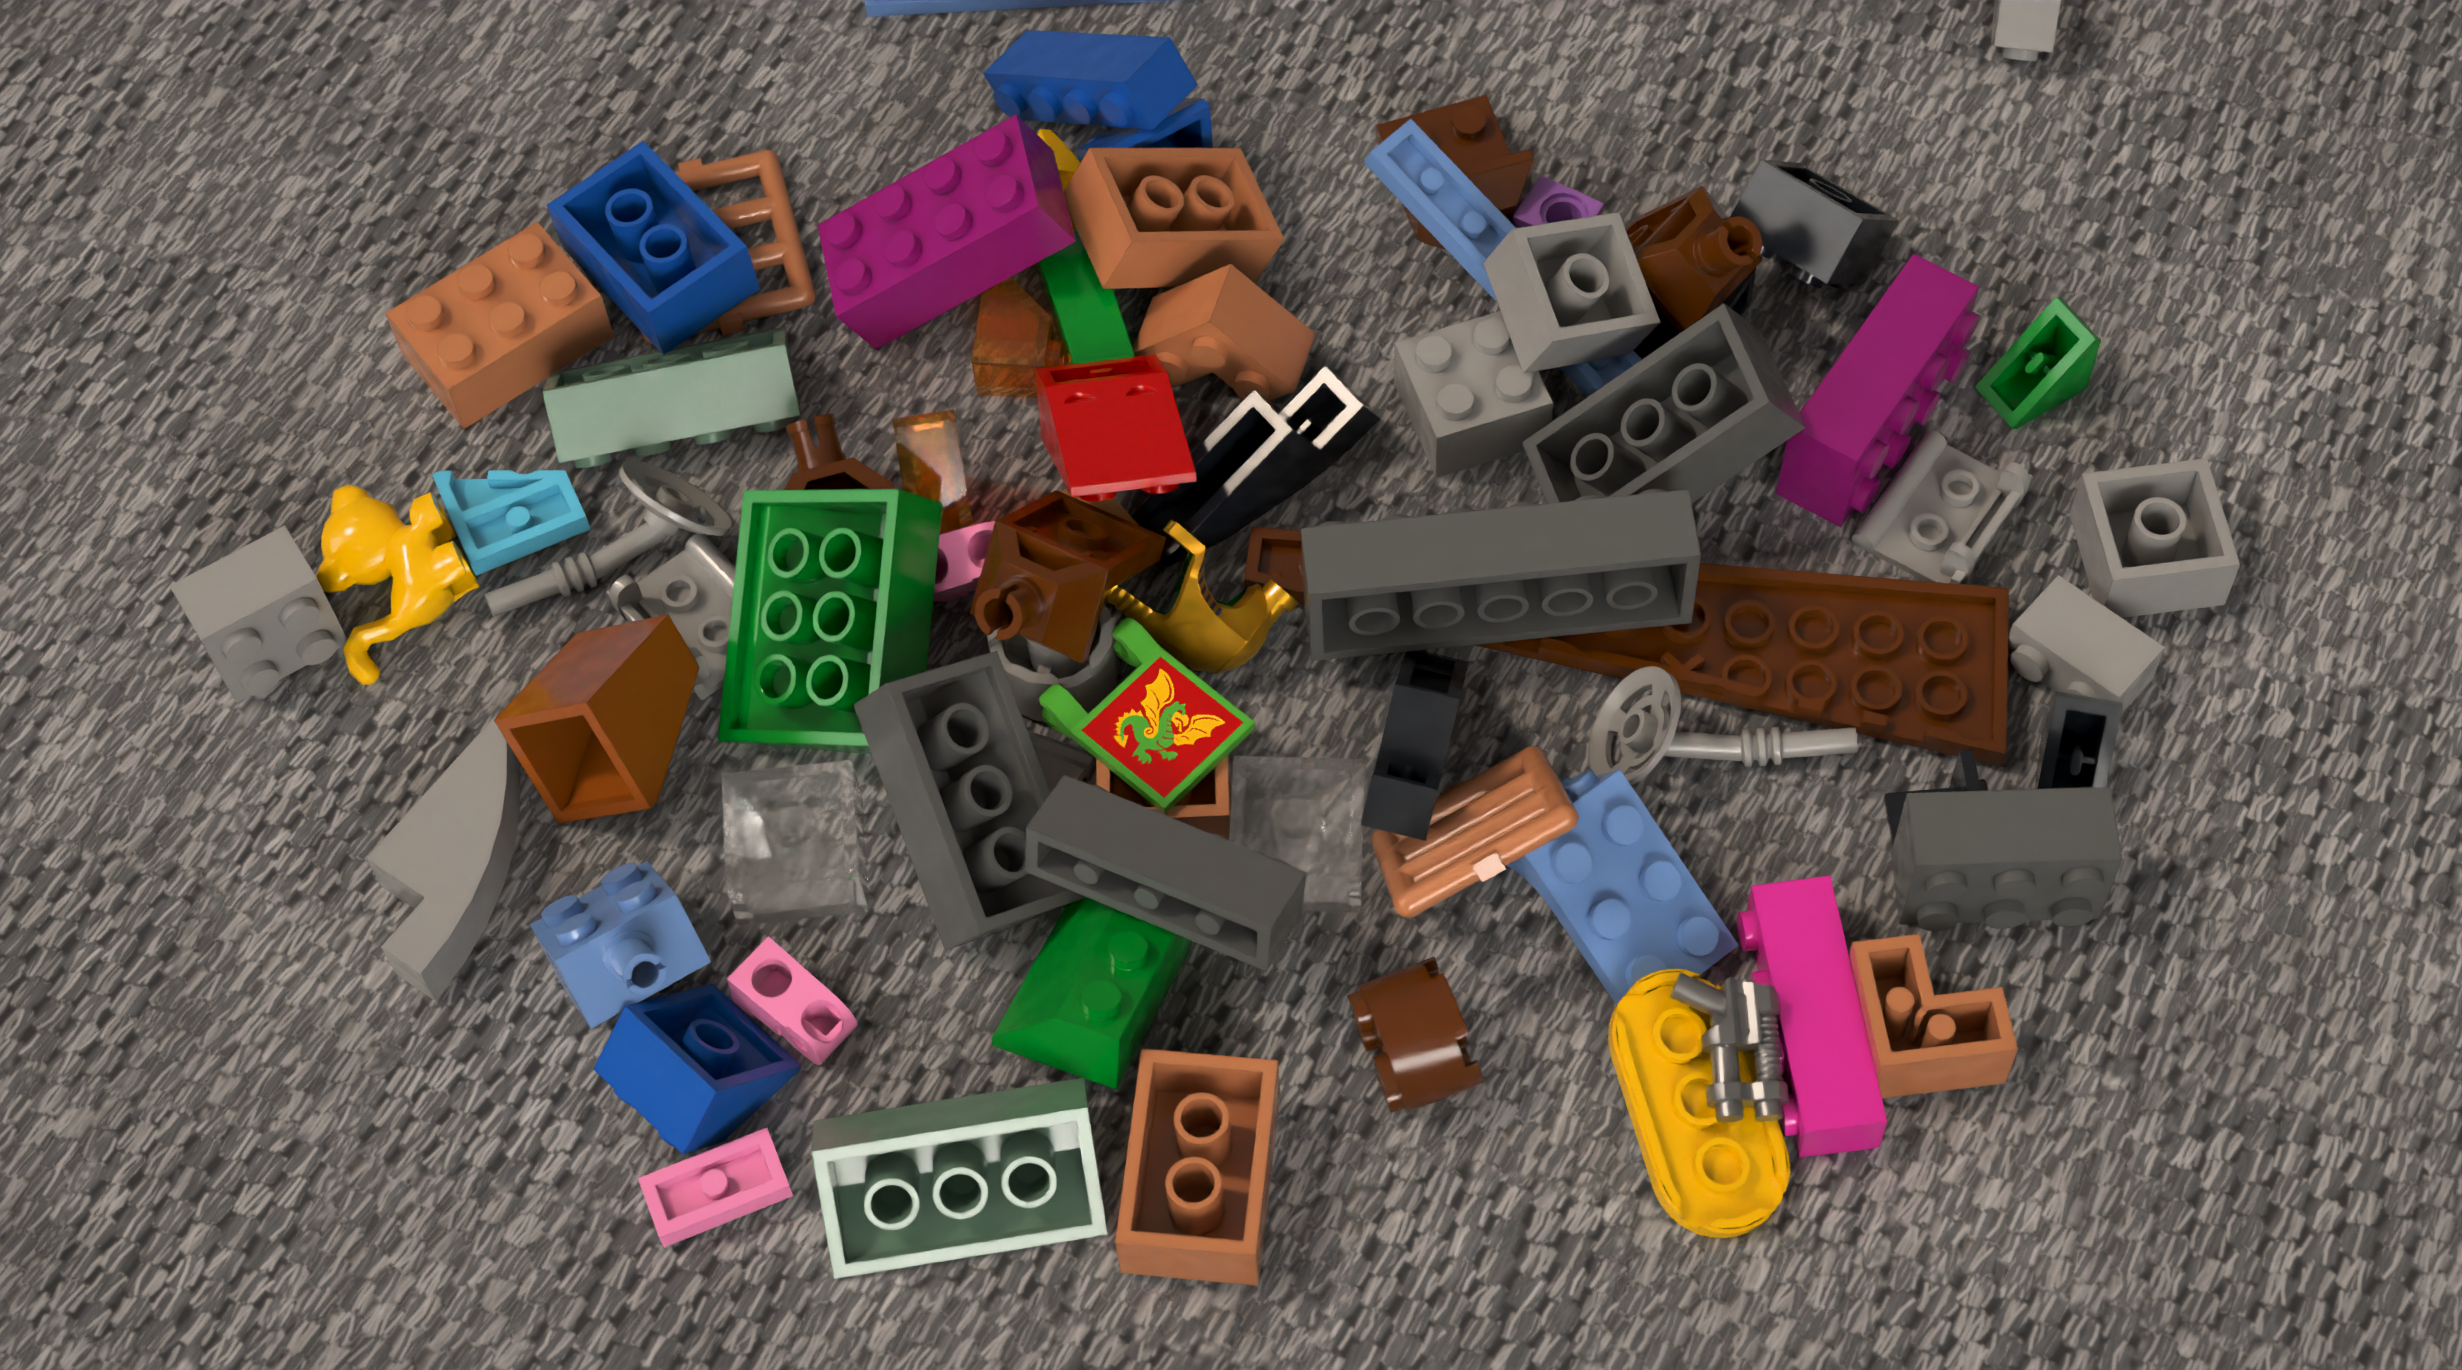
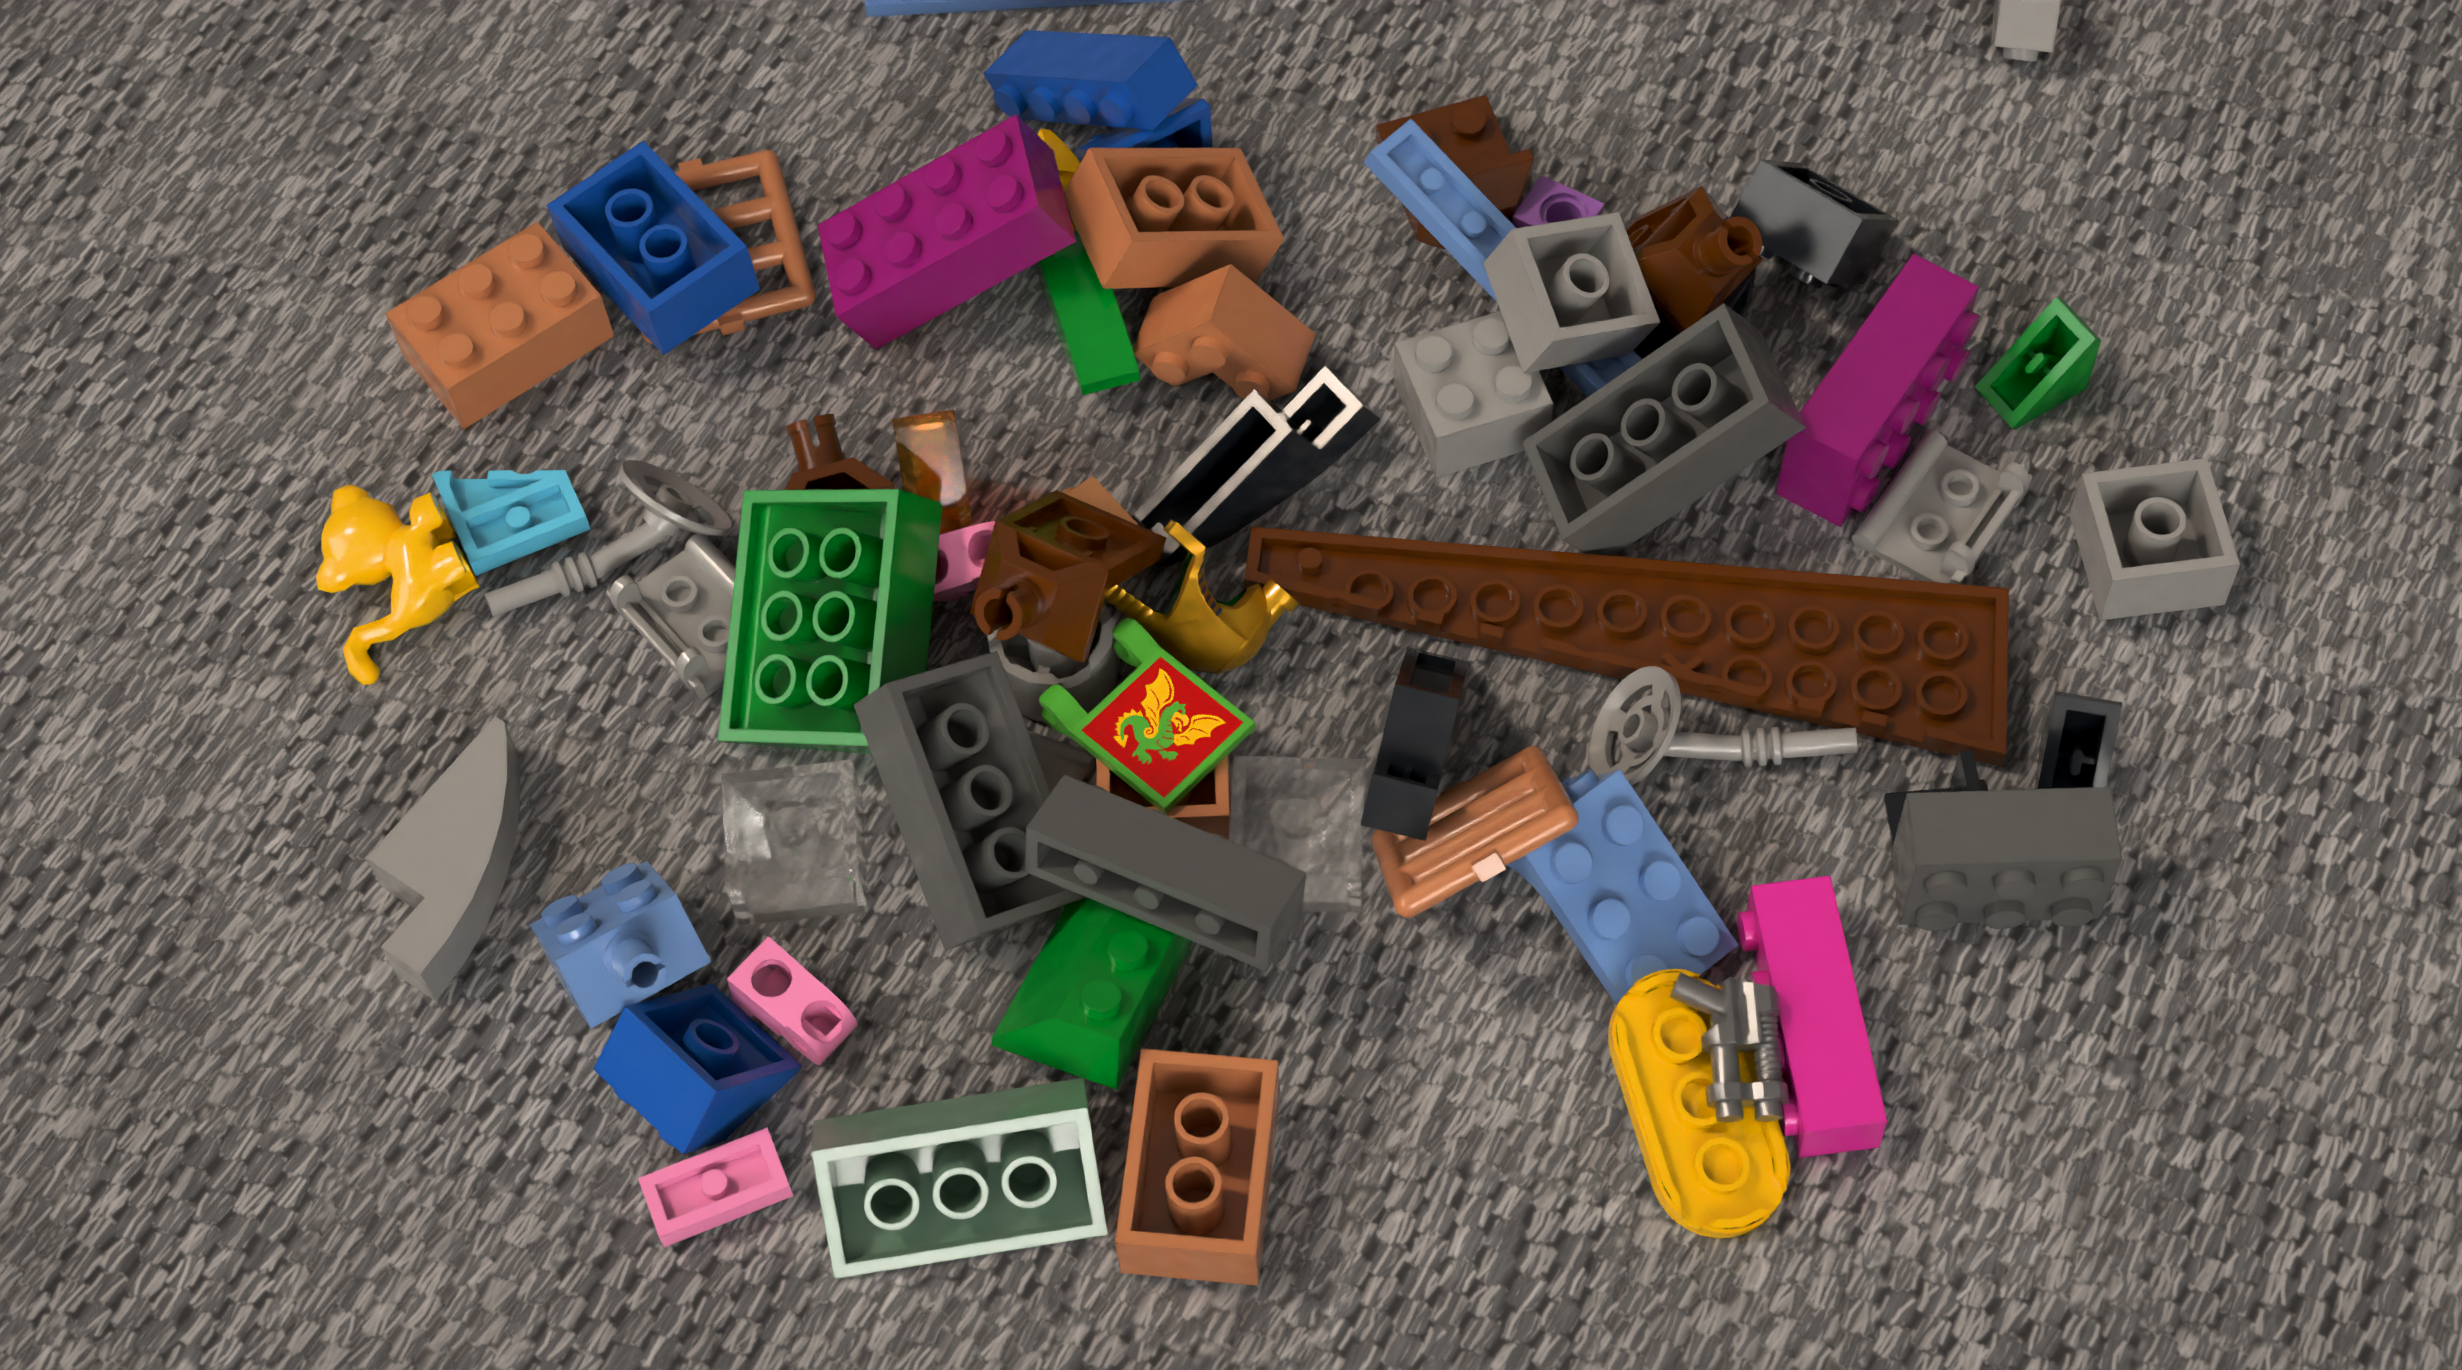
(260, 614): light grey brick -> none
(603, 719): dark orange slope -> none
(672, 397): sand green slope -> none
(1012, 342): clear orange slope -> none
(1113, 427): red slope -> none
(1418, 1034): reddish brown brick -> none
(1499, 574): dark grey brick -> none
(1925, 1038): nougat brick -> none
(2081, 646): light grey brick -> none

